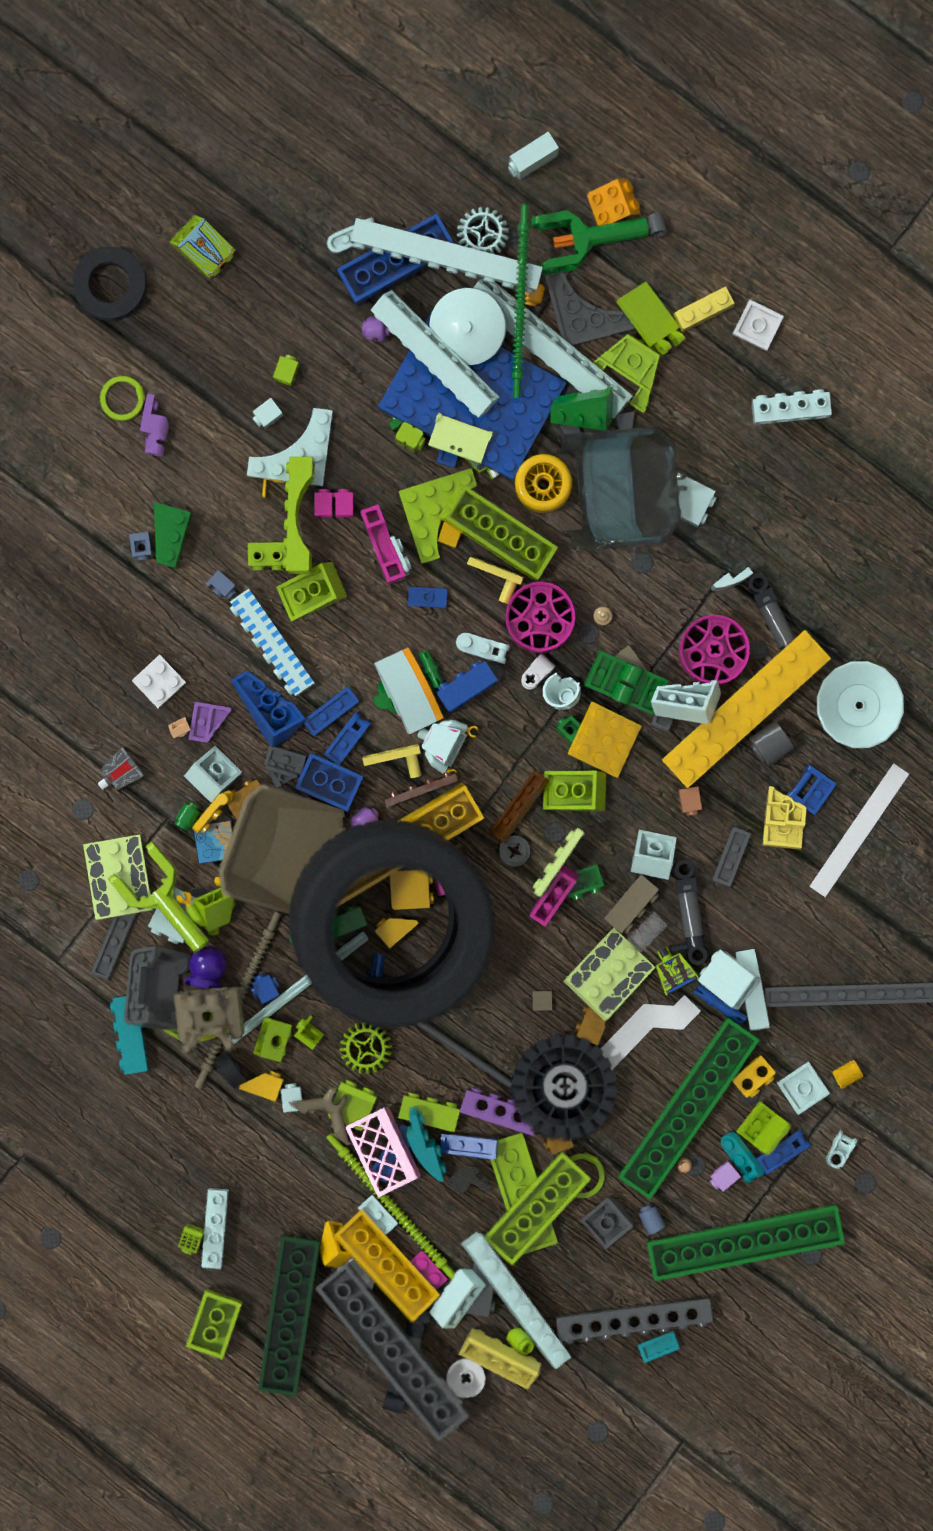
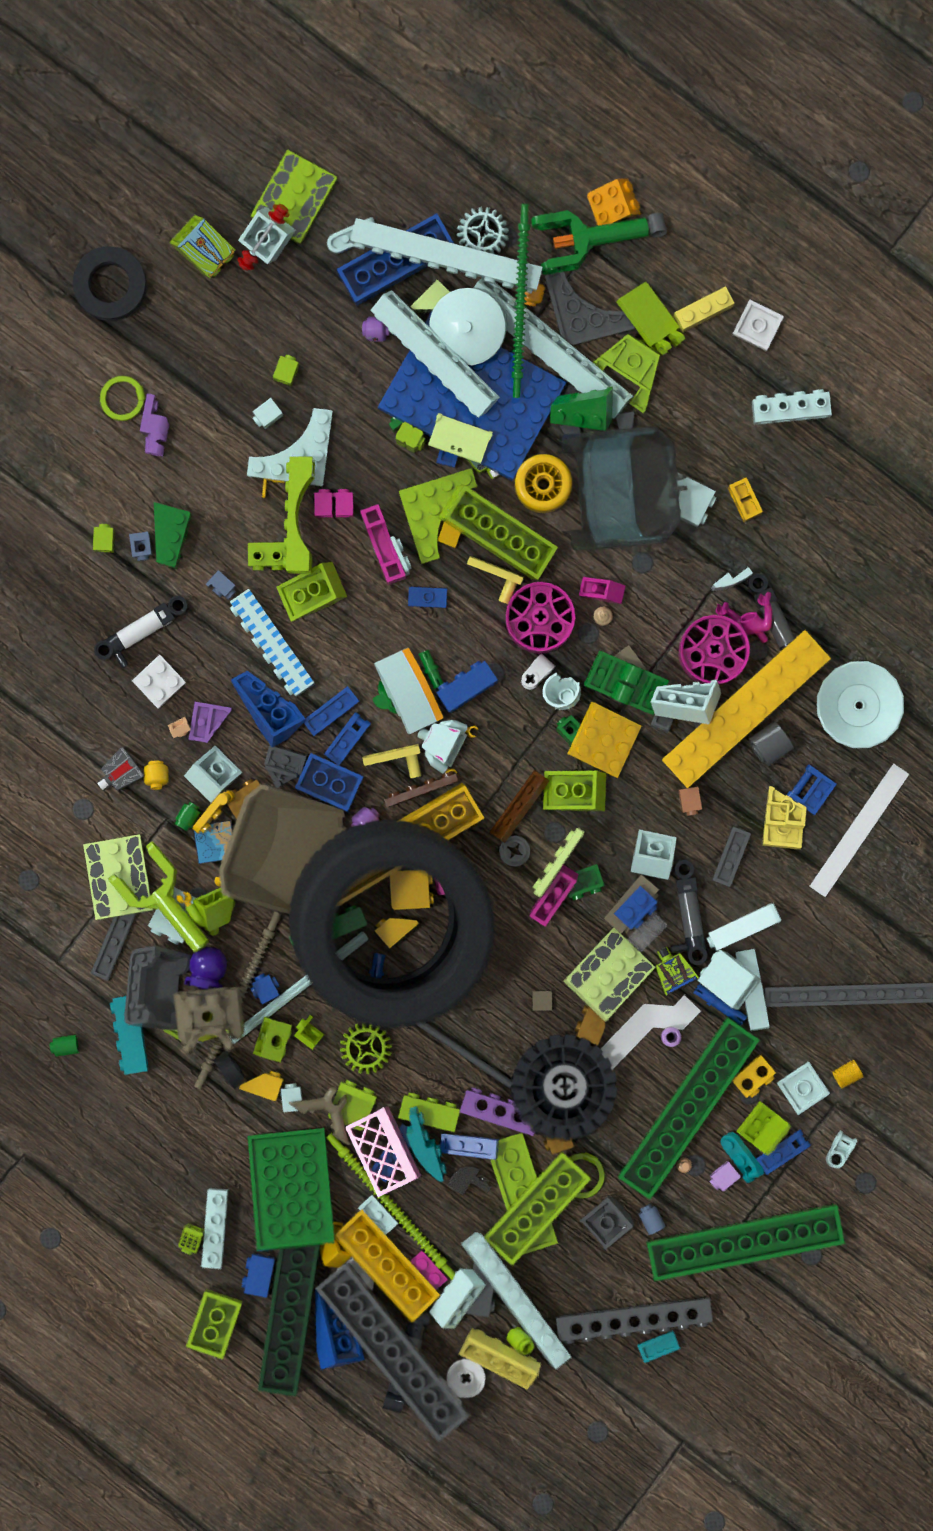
(64, 1045): none -> green brick
(103, 538): none -> lime brick
(141, 628): none -> piece
(156, 775): none -> yellow head
(259, 1275): none -> blue brick
(265, 236): none -> light aqua brick
(290, 1189): none -> green plate
(301, 189): none -> lime plate
(333, 1339): none -> blue wedge
(429, 298): none -> yellowish green slope
(482, 647): light aqua plate -> none
(533, 156): light aqua brick -> none
(602, 590): none -> dark pink slope
(636, 908): none -> blue bracket
(677, 1036): none -> lavender brick
(743, 927): none -> light aqua slope
(745, 499): none -> yellow brick
(751, 621): none -> dark pink piece

